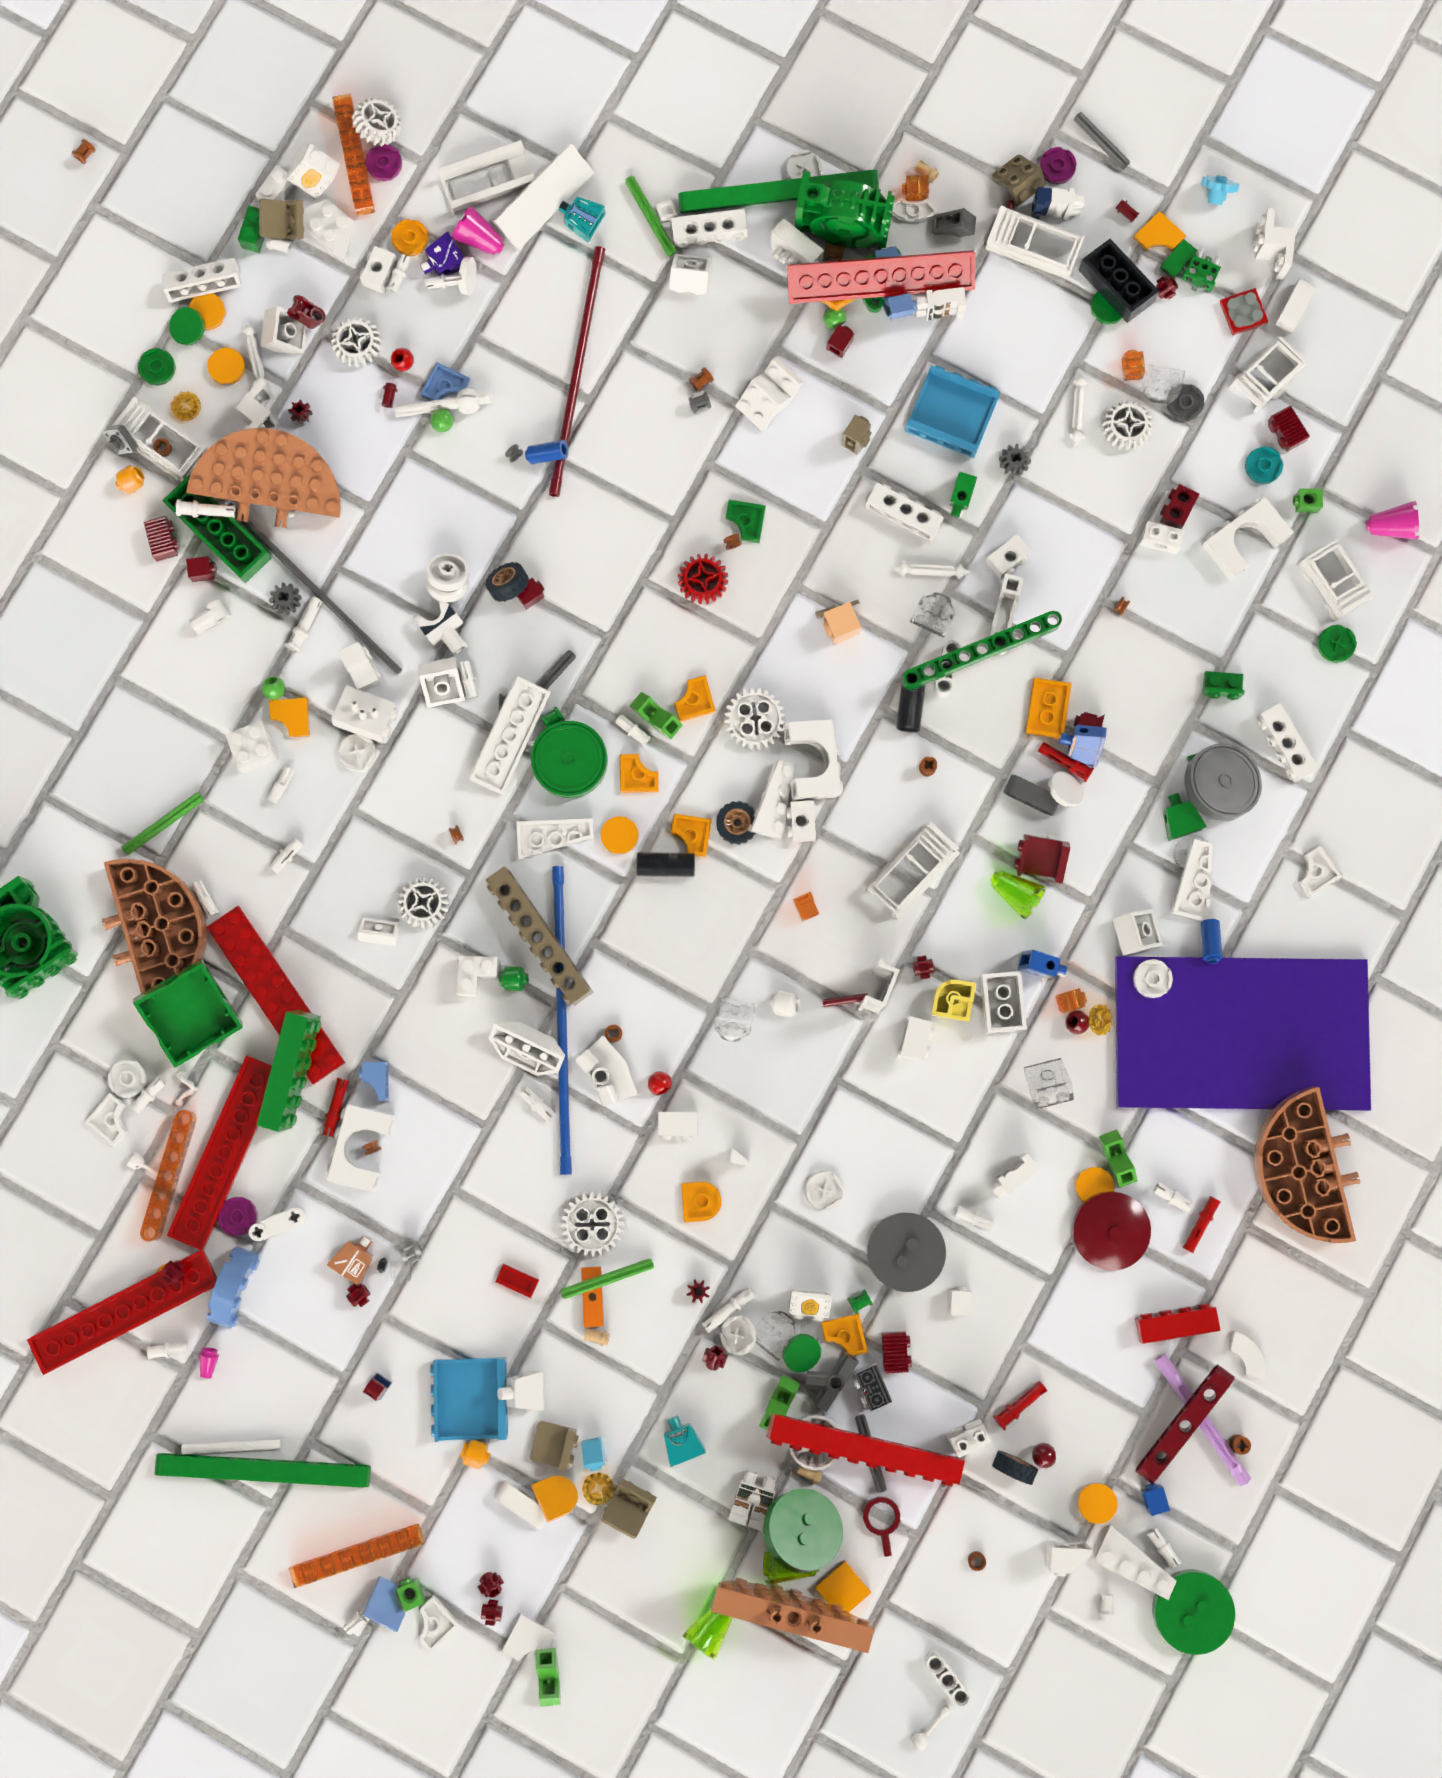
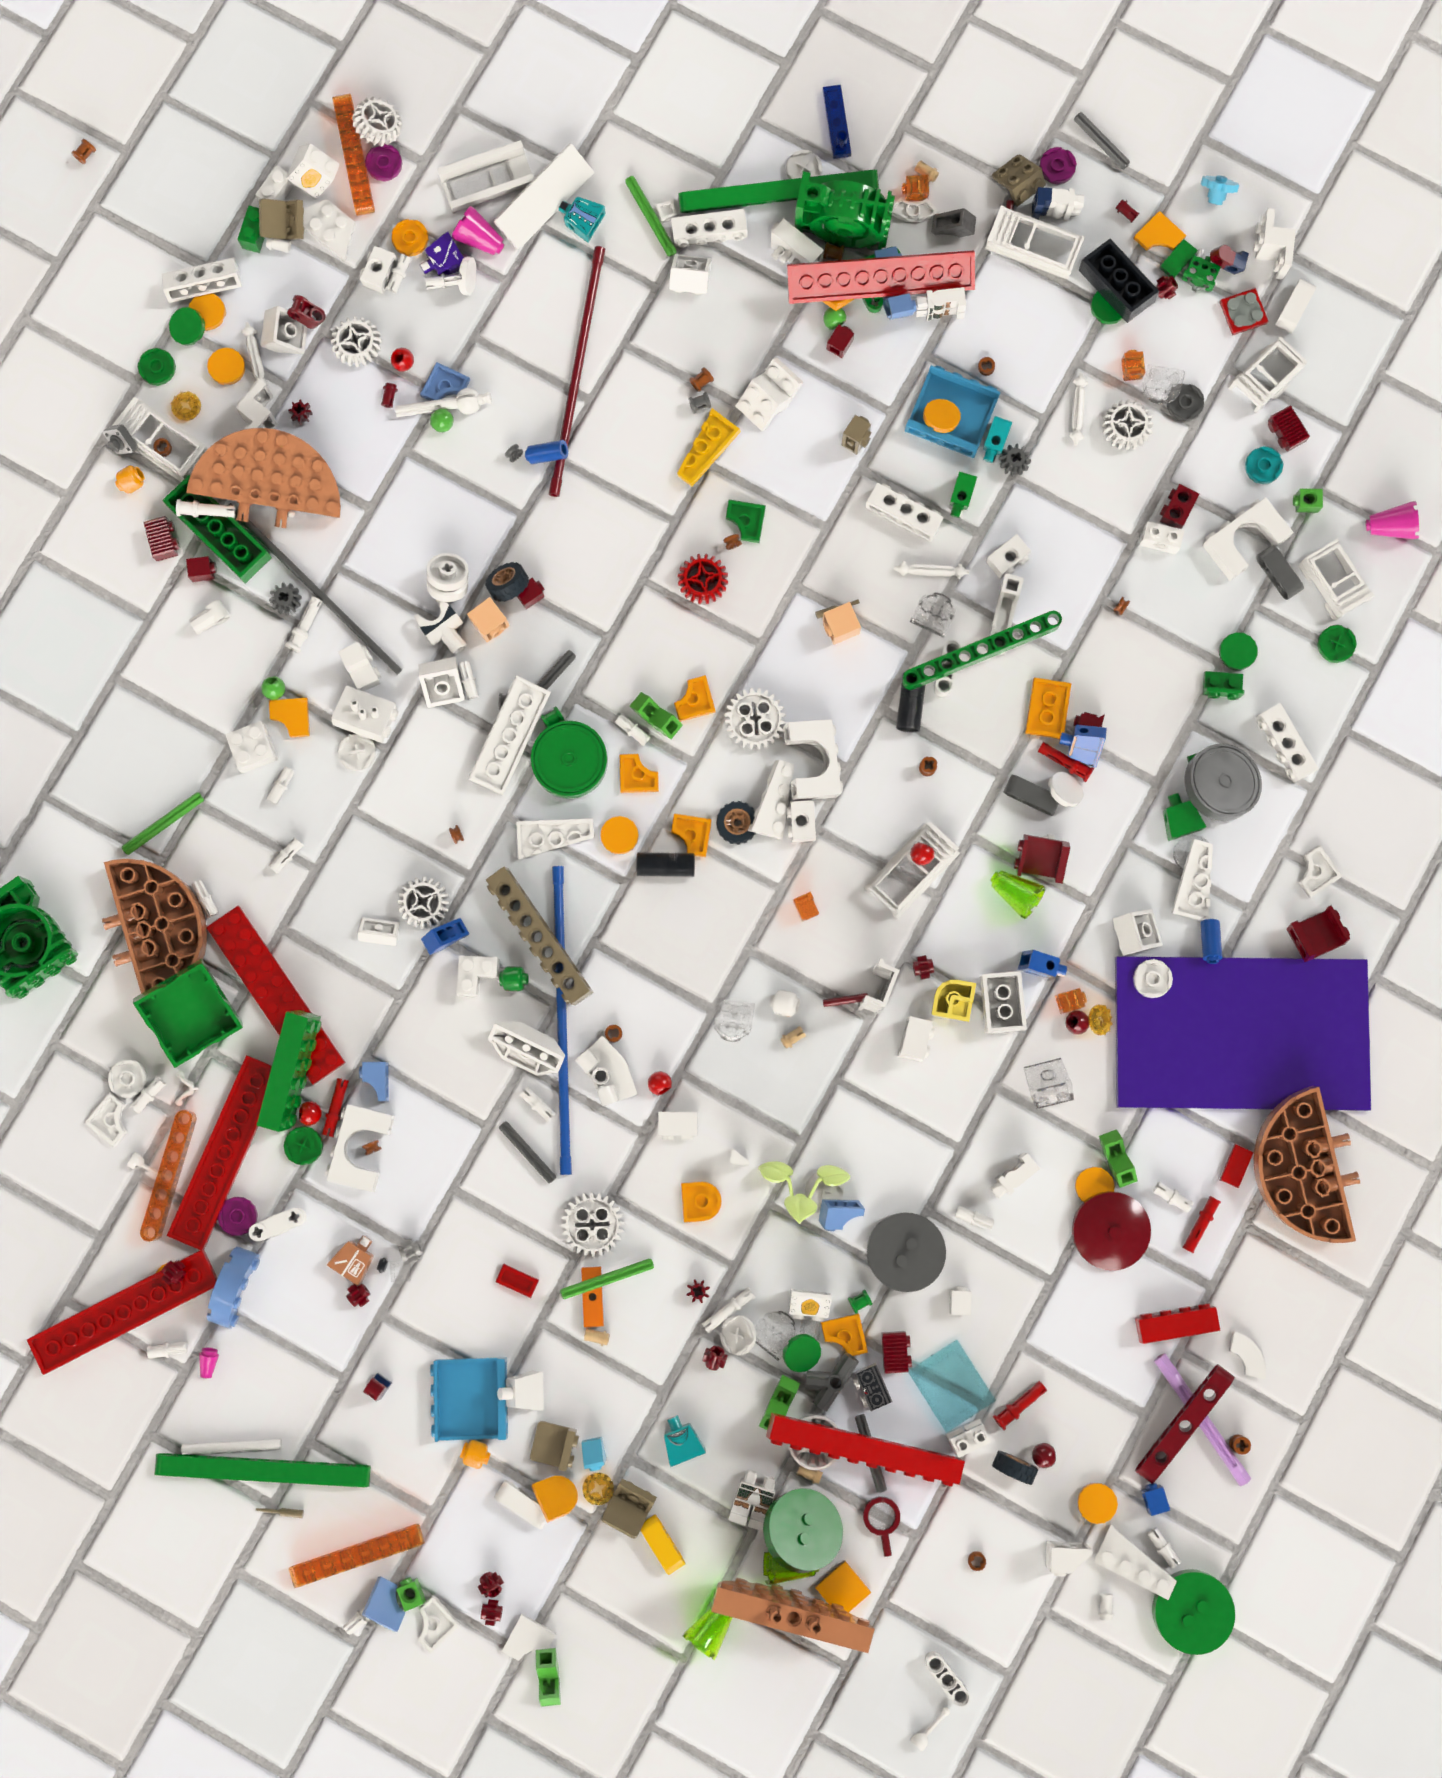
(284, 1512): none -> dark tan piece
(303, 1145): none -> green tile
(309, 1113): none -> red piece
(444, 936): none -> blue arch
(488, 619): none -> light nougat head
(527, 1152): none -> dark grey axle
(662, 1544): none -> yellow beam
(708, 446): none -> yellow wing
(791, 1038): none -> tan pin
(798, 1205): none -> yellowish green plant
(836, 121): none -> clear blue piece
(837, 1213): none -> medium blue arch
(922, 854): none -> red piece
(941, 415): none -> light orange tile
(951, 1386): none -> clear light blue piece
(985, 360): none -> dark orange bush
(998, 432): none -> teal torso
(1228, 259): none -> leg
(1236, 1166): none -> red tile
(1238, 651): none -> green tile
(1279, 572): none -> dark grey beam
(1318, 934): none -> dark red panel

